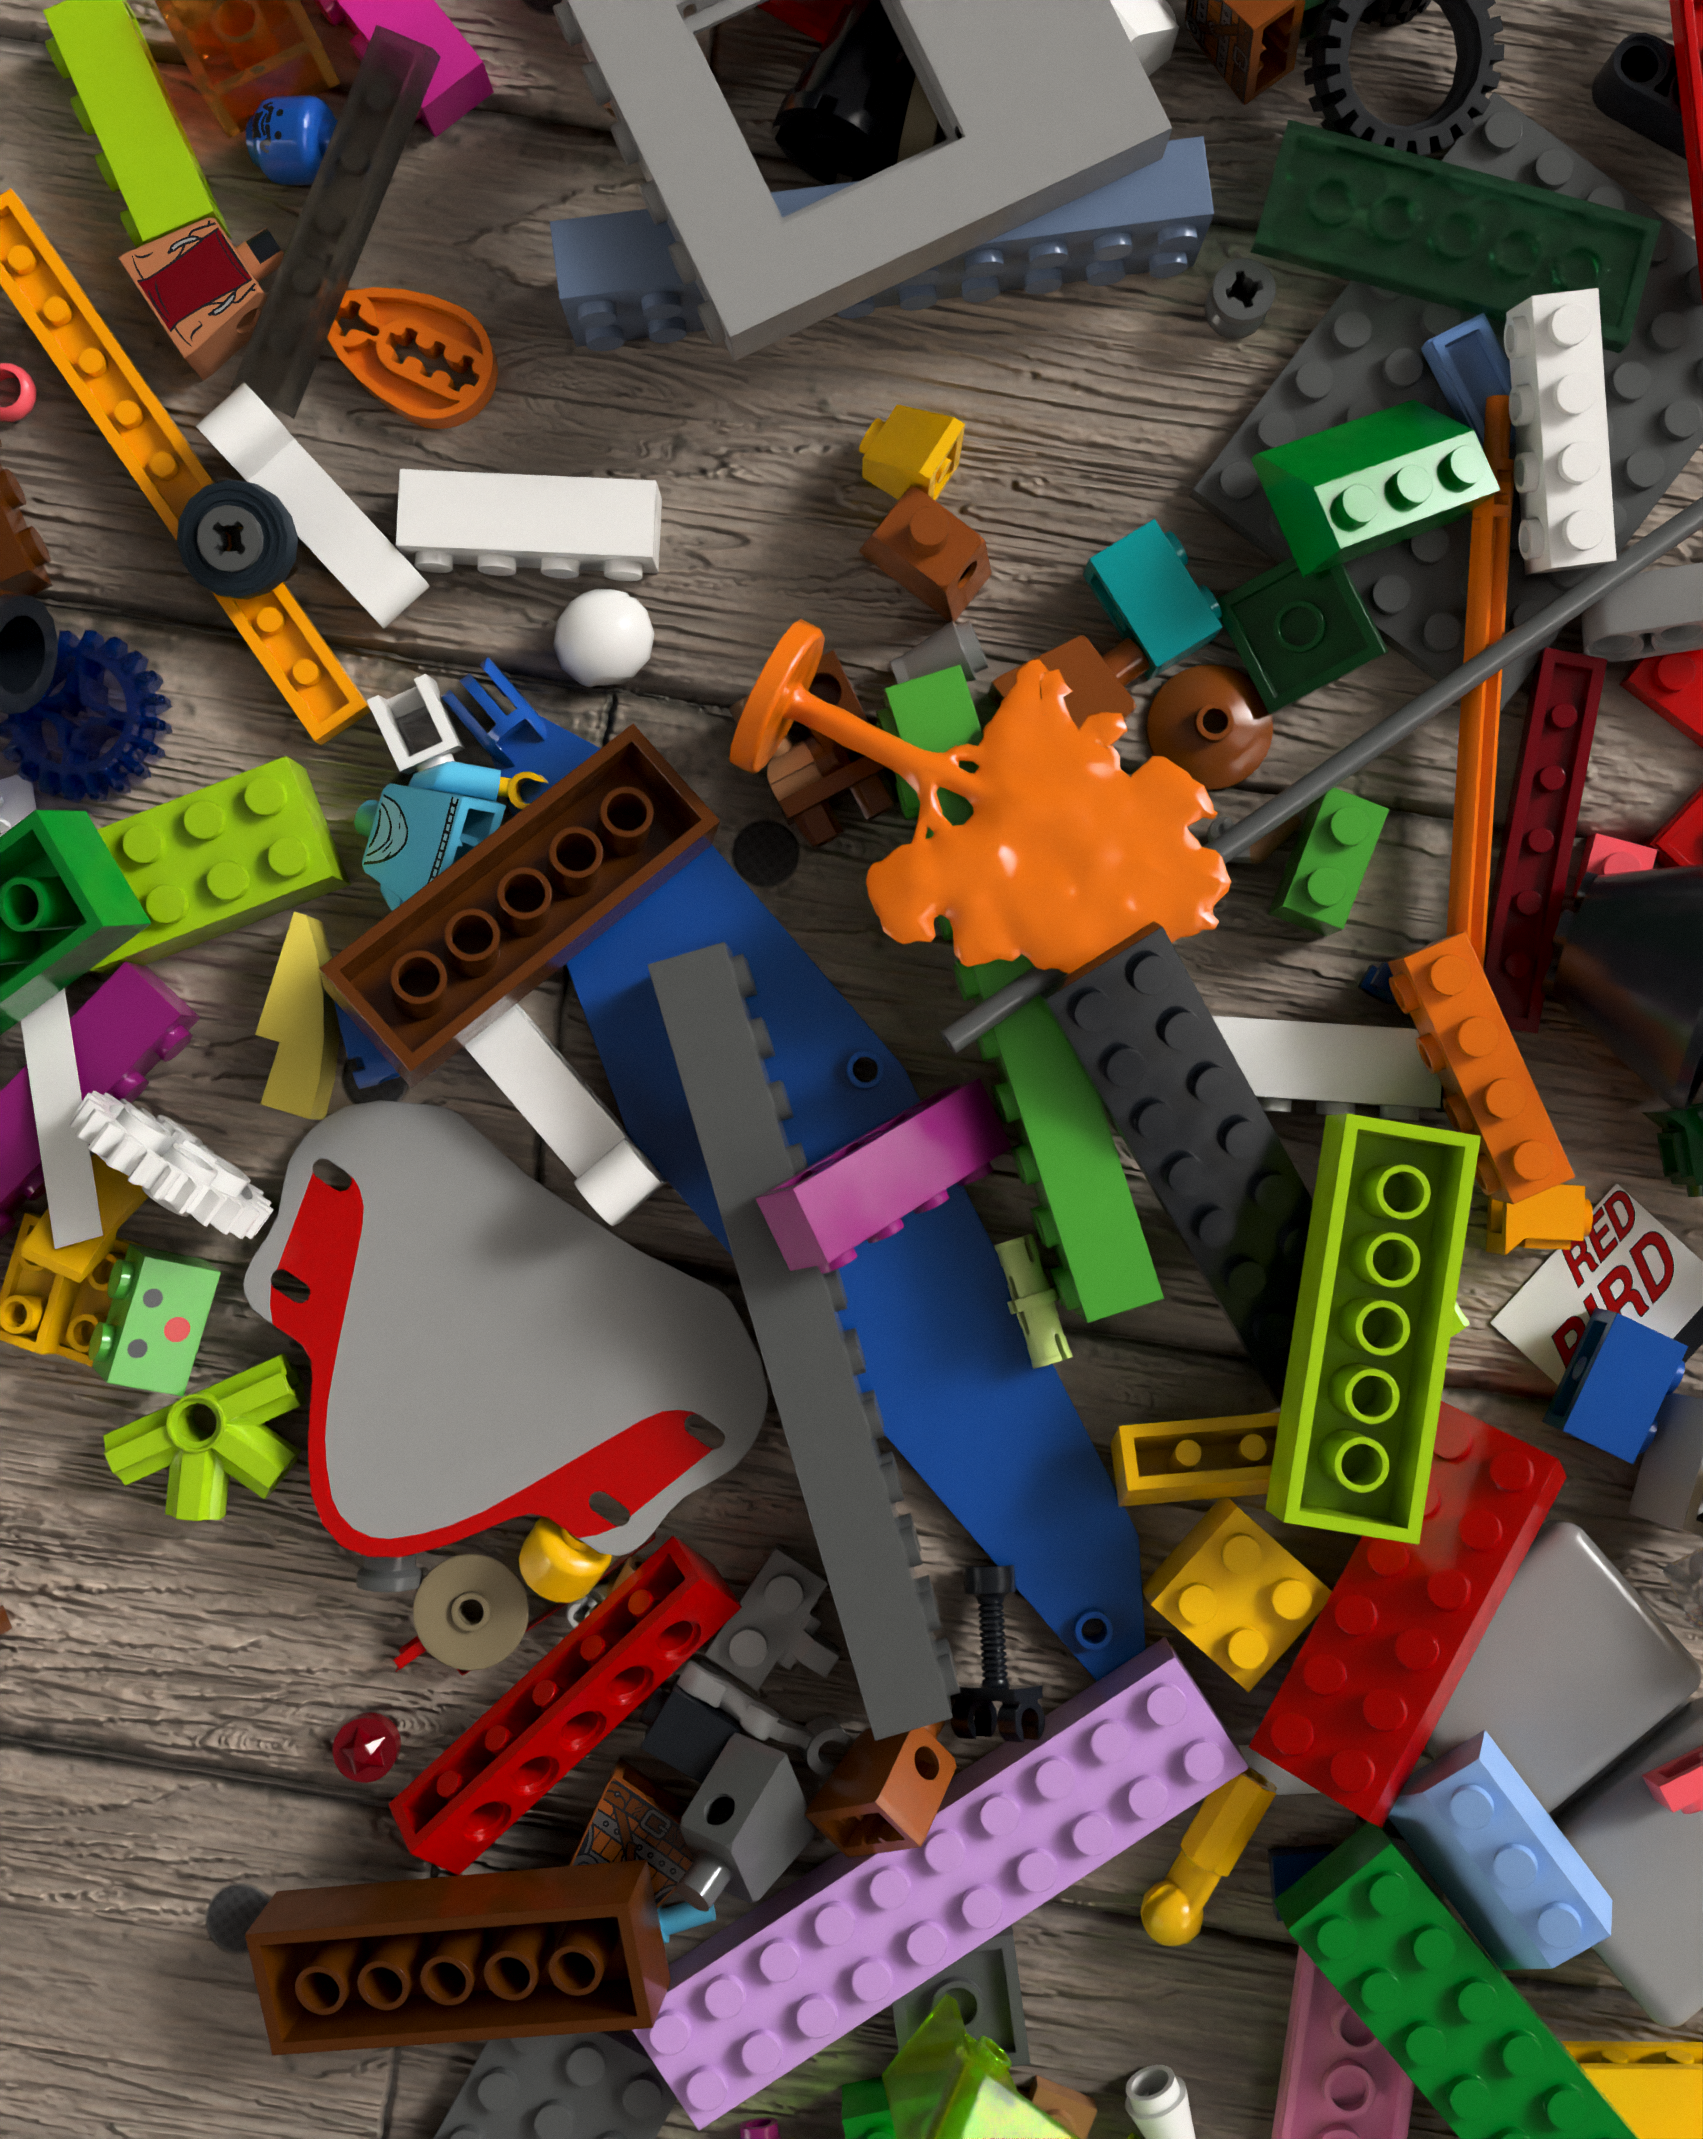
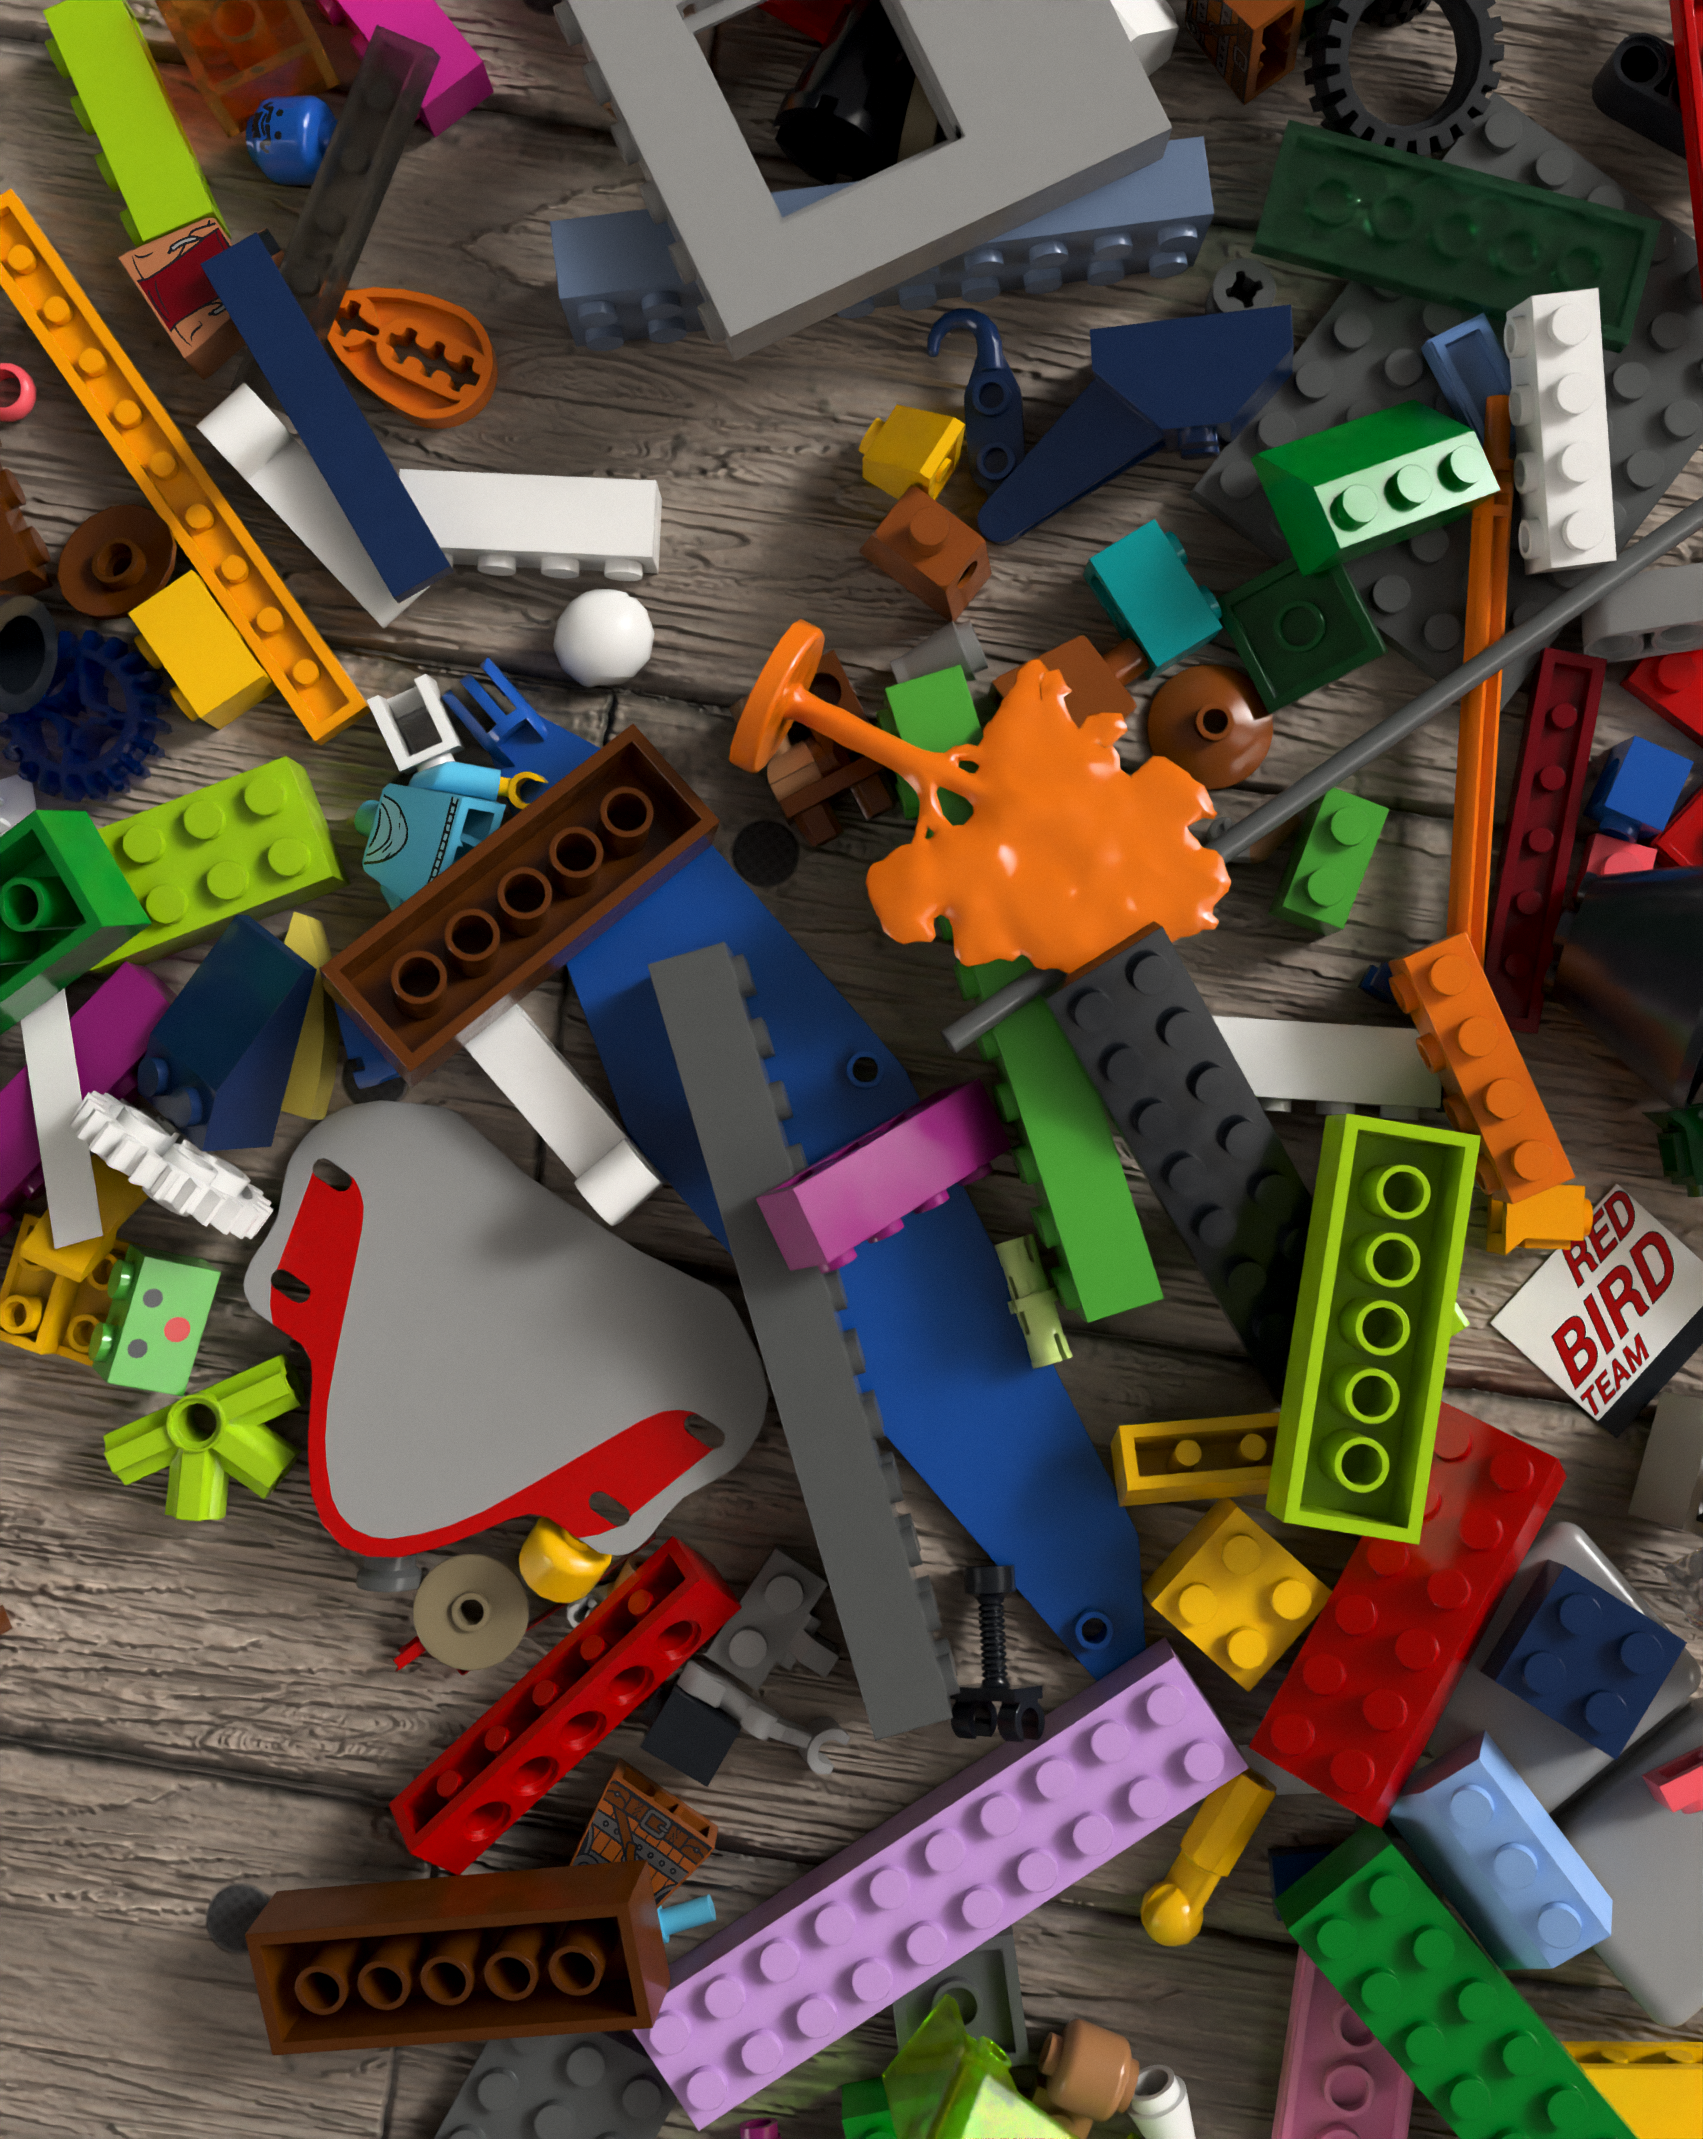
(116, 561): none -> reddish brown dish
(202, 652): none -> yellow brick
(230, 1041): none -> dark blue slope
(260, 550): black wheel -> none
(327, 418): none -> dark blue tile
(366, 1747): dark red tile -> none
(743, 1824): dark grey torso -> none
(884, 1792): dark orange torso -> none
(1089, 2070): none -> medium nougat head
(1153, 388): none -> dark blue slope
(1583, 1657): none -> dark blue brick
(1616, 1385): blue brick -> none
(1637, 790): none -> blue brick

